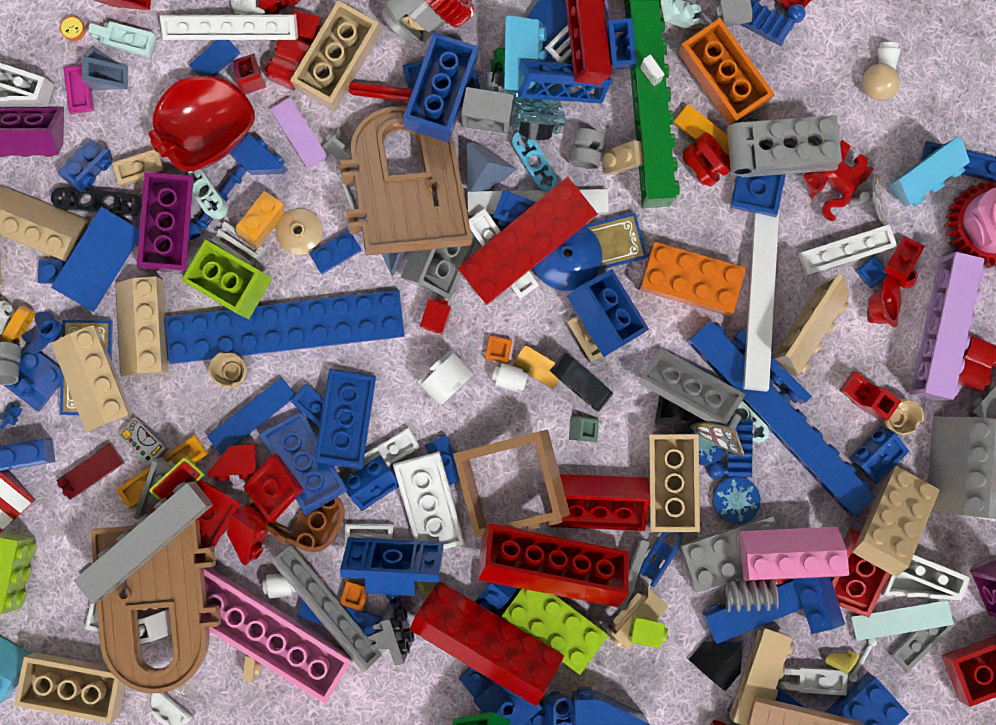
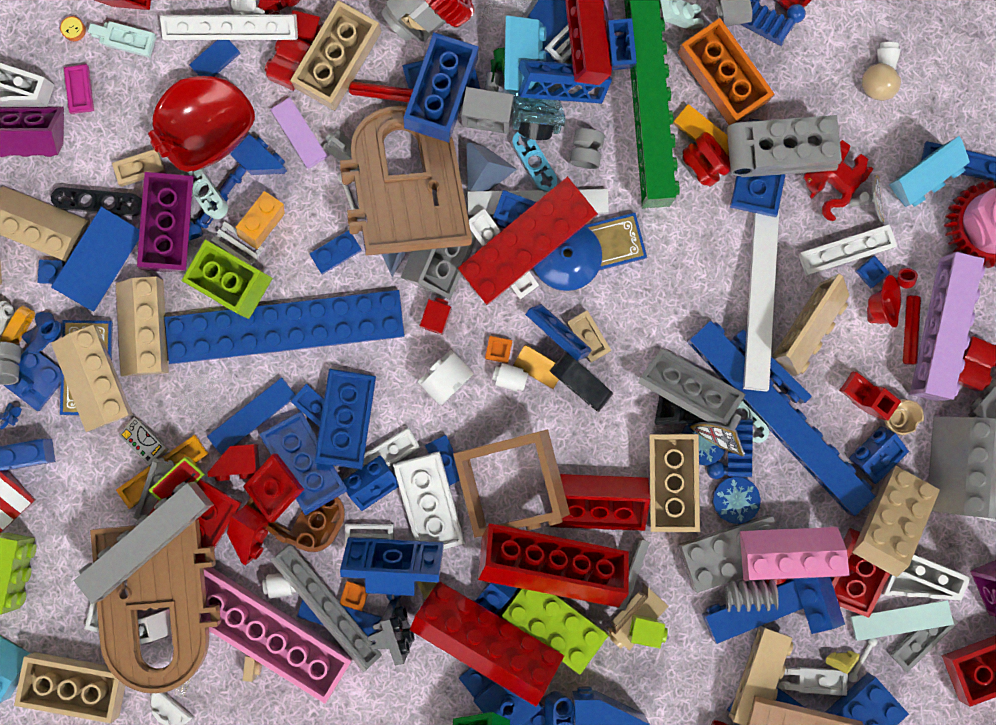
(86, 165): blue bracket -> none
(90, 472): dark red hinge -> none
(102, 72): sand blue slope -> none
(228, 371): tan hair -> none
(248, 74): red slope -> none
(305, 241): tan dish -> none
(558, 332): none -> blue tile
(583, 429): sand green slope -> none
(607, 312): blue brick -> none
(623, 157): tan plate -> none
(652, 70): white tile -> none
(665, 553): blue piece -> none
(692, 279): orange brick -> none
(719, 661): black slope -> none
(904, 259): red plate -> none
(911, 332): none -> red axle

